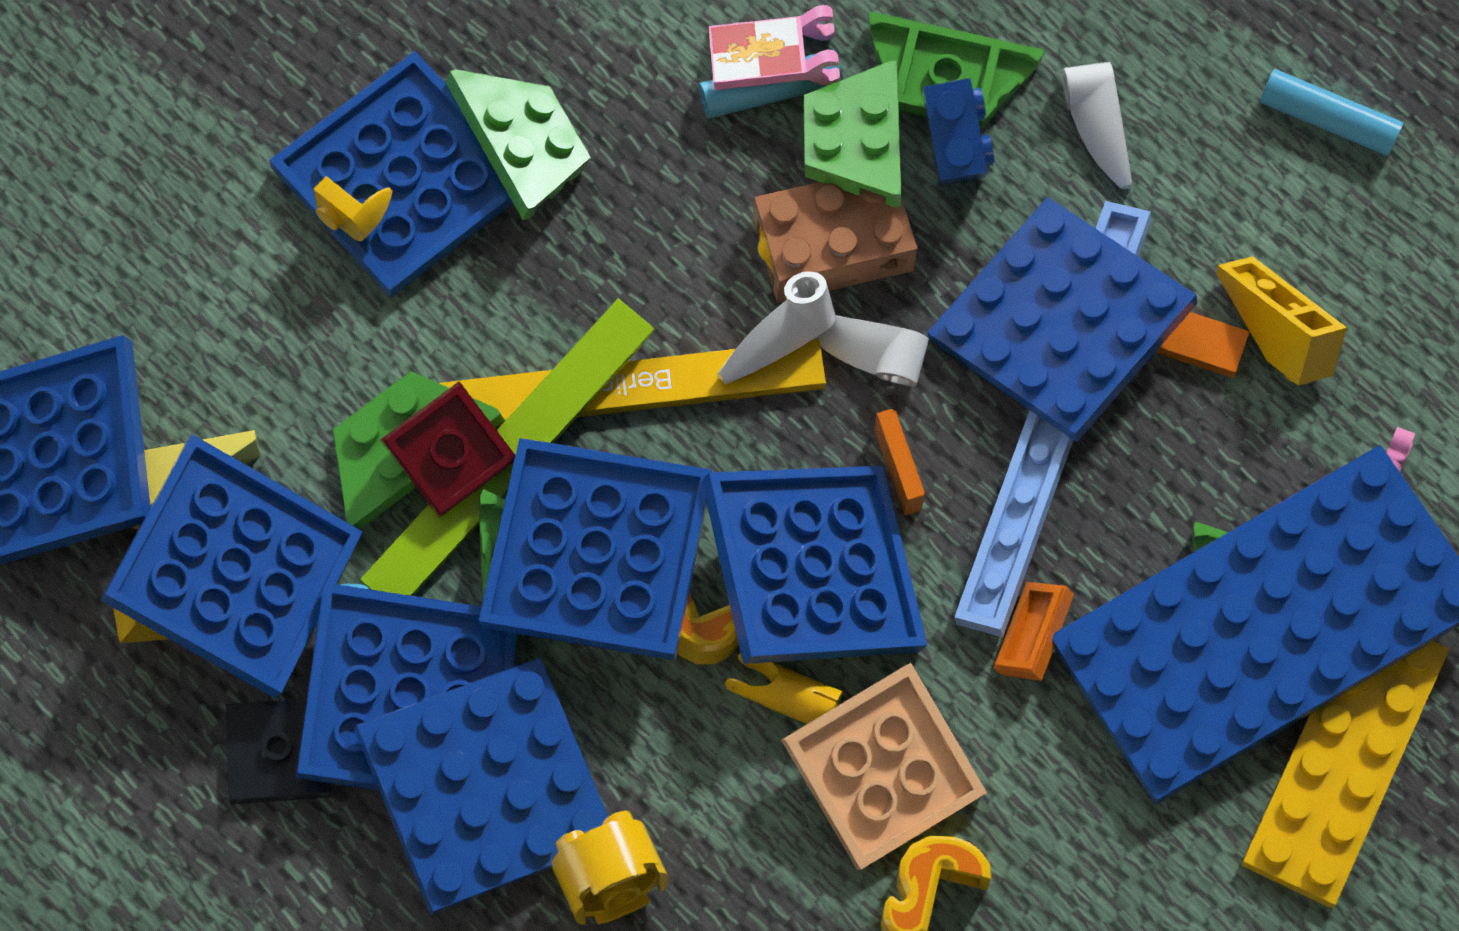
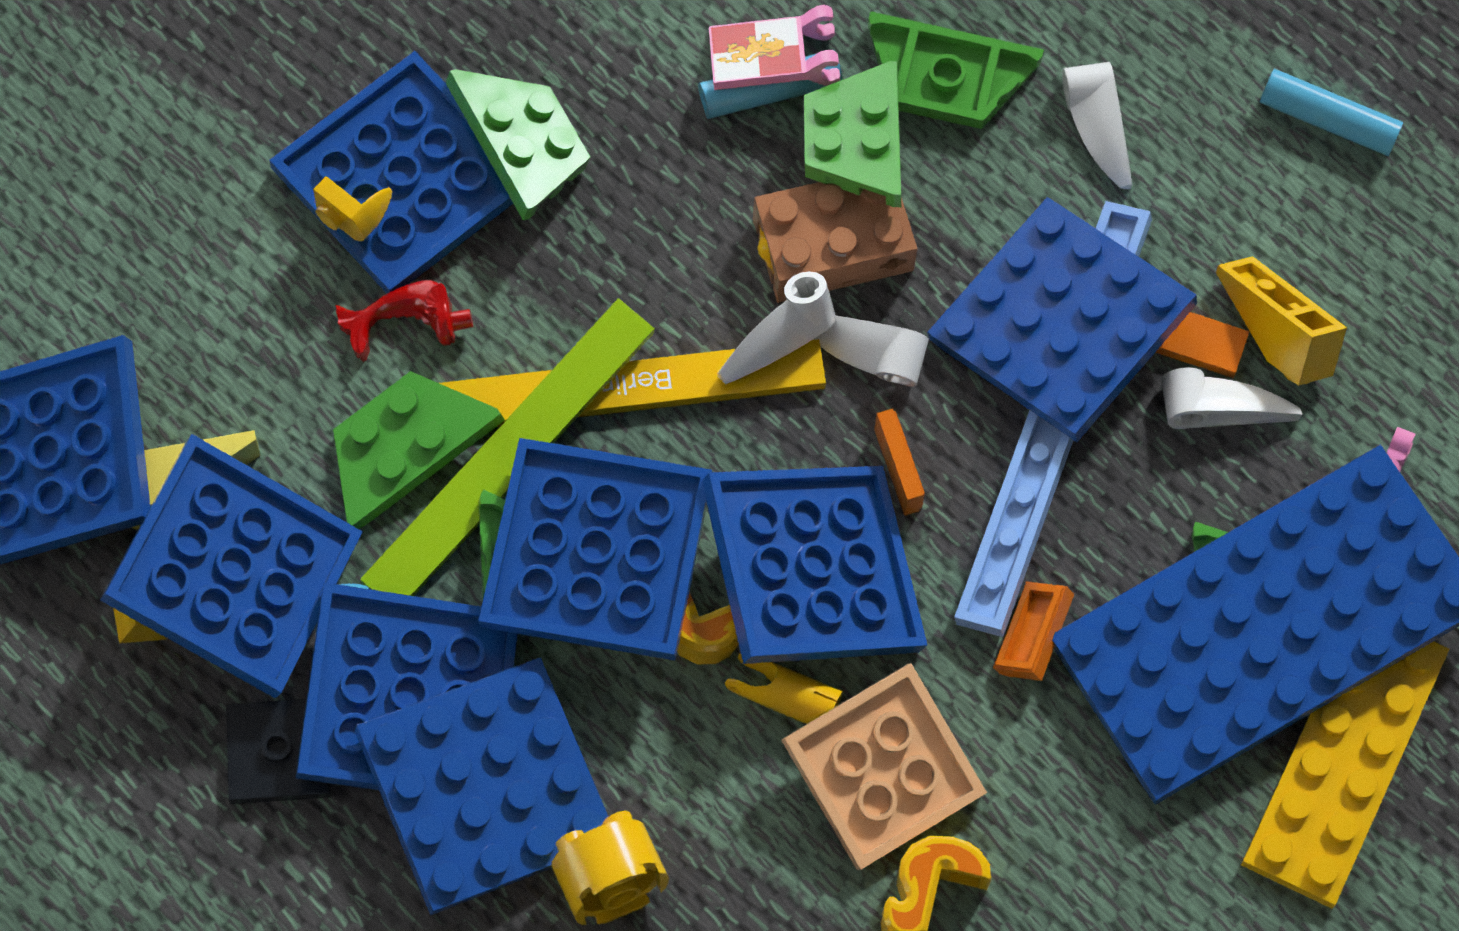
(420, 299): none -> red animal
(449, 449): dark red tile -> none
(955, 131): blue brick -> none
(1212, 401): none -> white piece

